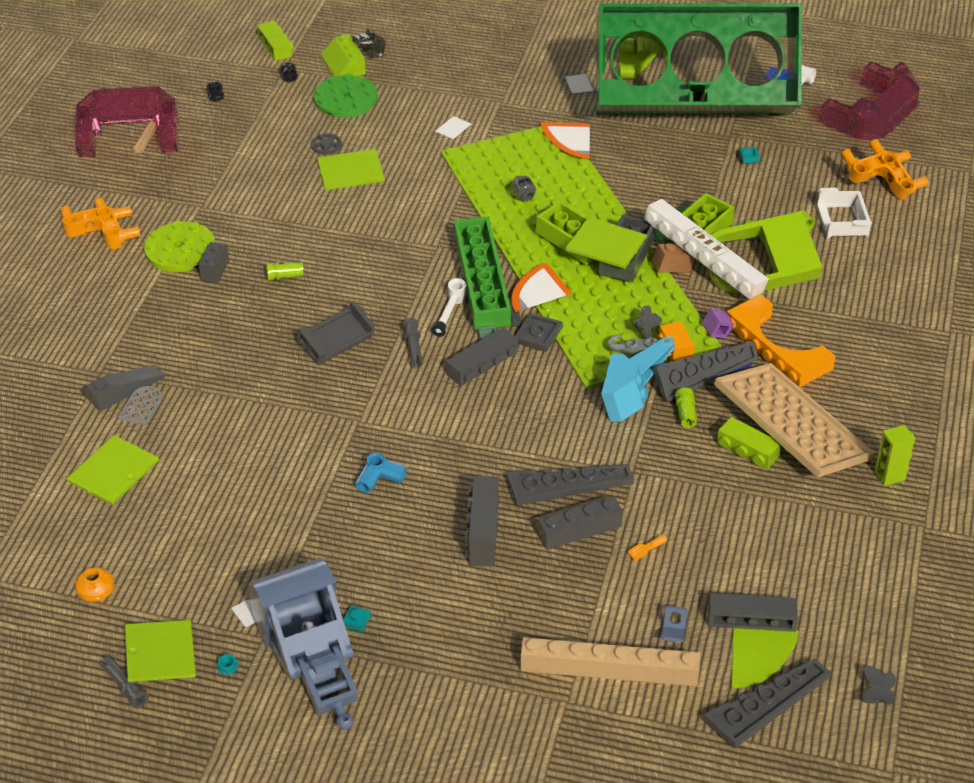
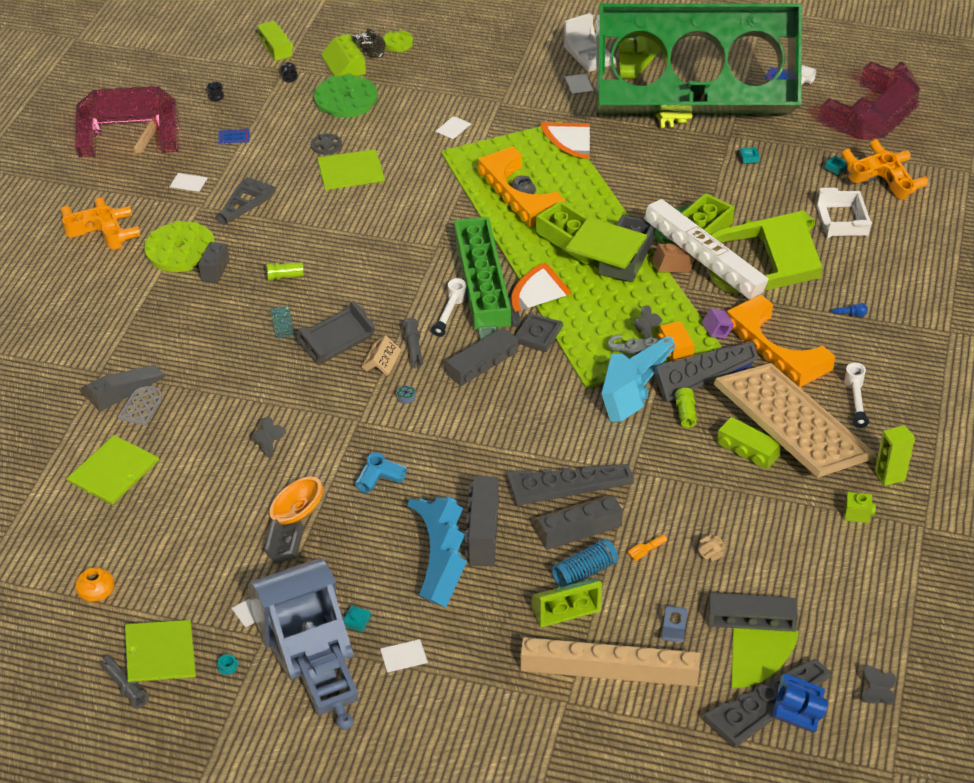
(188, 182): none -> white sticker
(234, 136): none -> blue sticker
(250, 186): none -> dark grey plate
(267, 435): none -> dark grey animal
(282, 322): none -> clear light blue plate
(284, 541): none -> dark grey bracket
(297, 500): none -> light orange dish
(382, 355): none -> tan panel
(398, 41): none -> lime tile
(403, 655): none -> white sticker
(406, 394): none -> sand blue tile
(445, 539): none -> dark azure arch
(497, 168): none -> light orange arch
(567, 602): none -> lime slope
(581, 41): none -> white bracket
(603, 555): none -> dark azure piece
(670, 117): none -> neon yellow plate
(711, 547): none -> tan gear
(800, 703): none -> blue plate
(836, 165): none -> teal plate
(854, 380): none -> white piece
(859, 310): none -> blue bar
(859, 507): none -> lime brick

